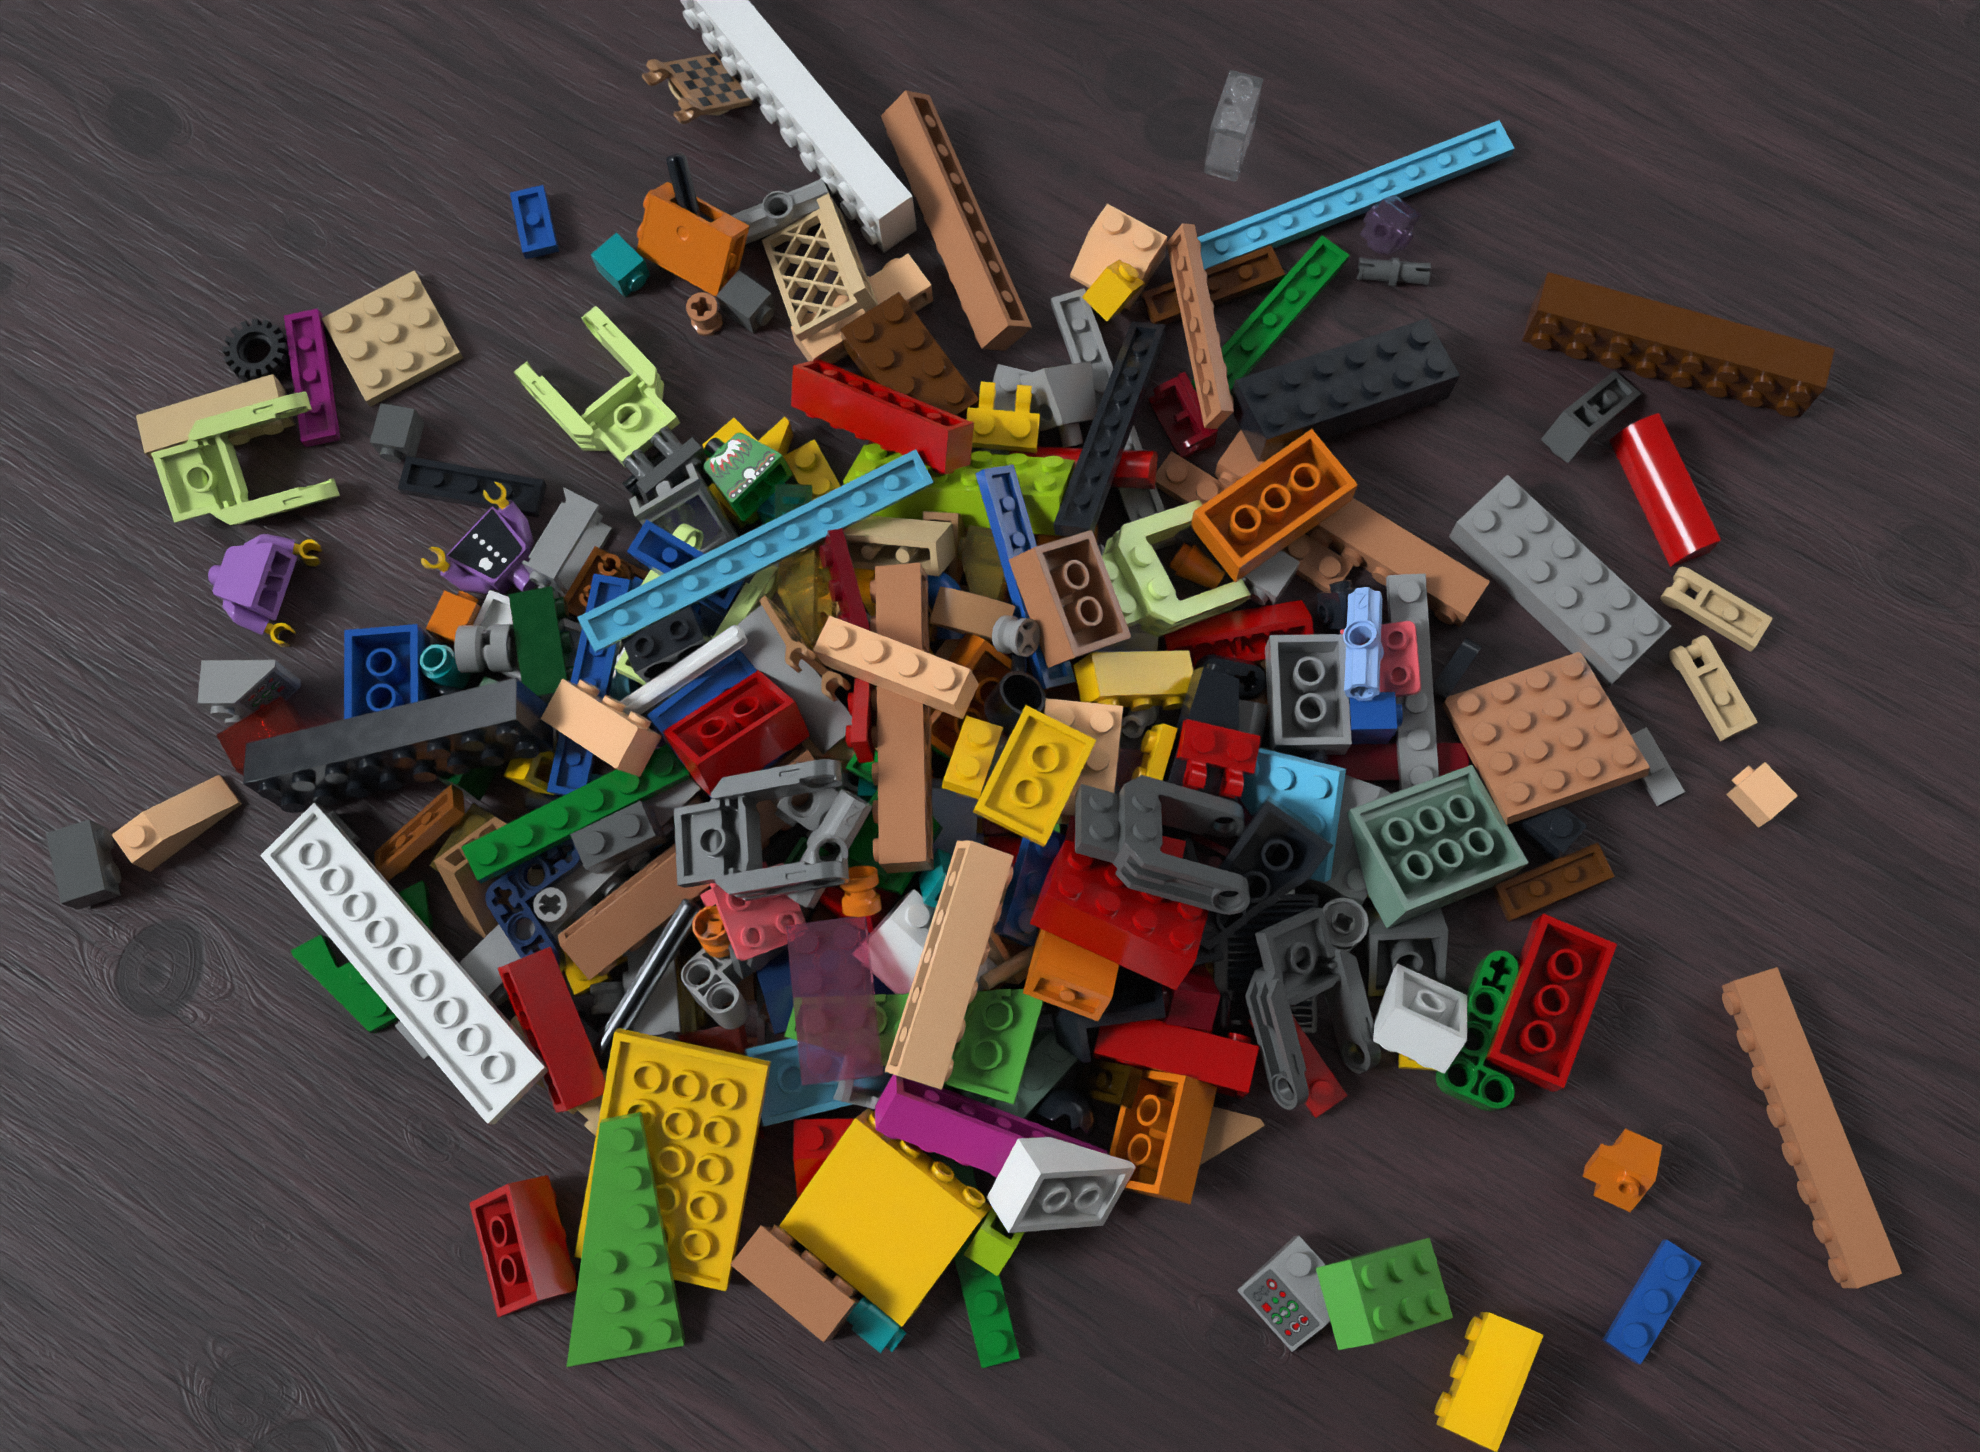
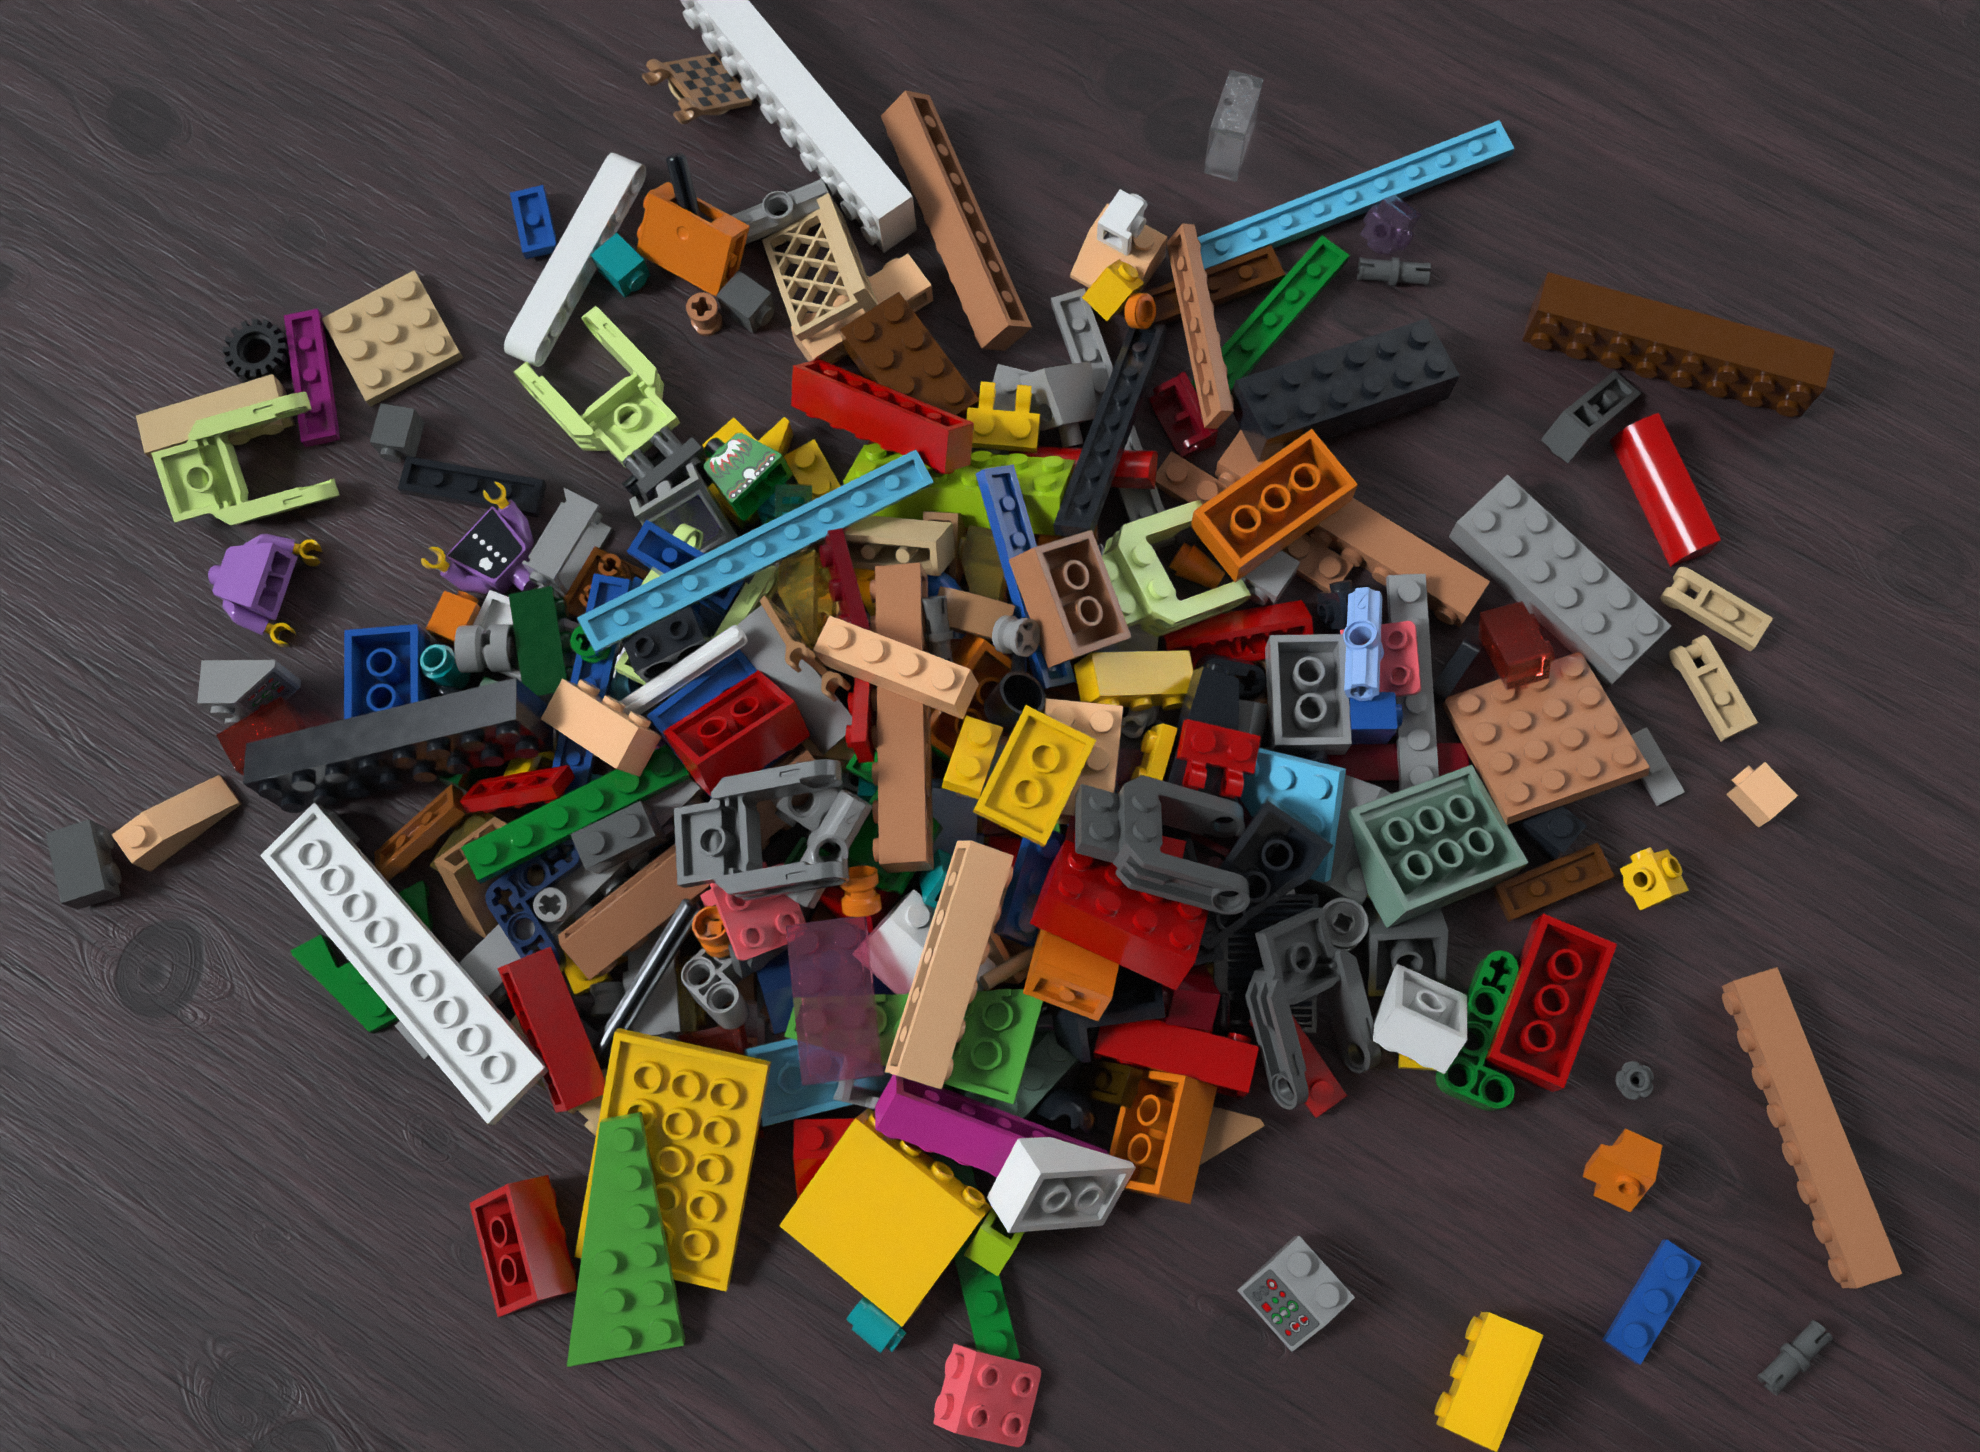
(518, 789): none -> red plate
(571, 262): none -> white beam
(587, 654): none -> green bush
(796, 1281): nougat brick -> none
(937, 633): none -> dark grey pin
(987, 1396): none -> coral bracket
(1122, 221): none -> white brick
(1140, 310): none -> orange tile
(1384, 1294): bright green brick -> none
(1515, 645): none -> clear red brick
(1627, 1087): none -> dark grey plate
(1653, 878): none -> yellow brick
(1794, 1357): none -> dark grey pin

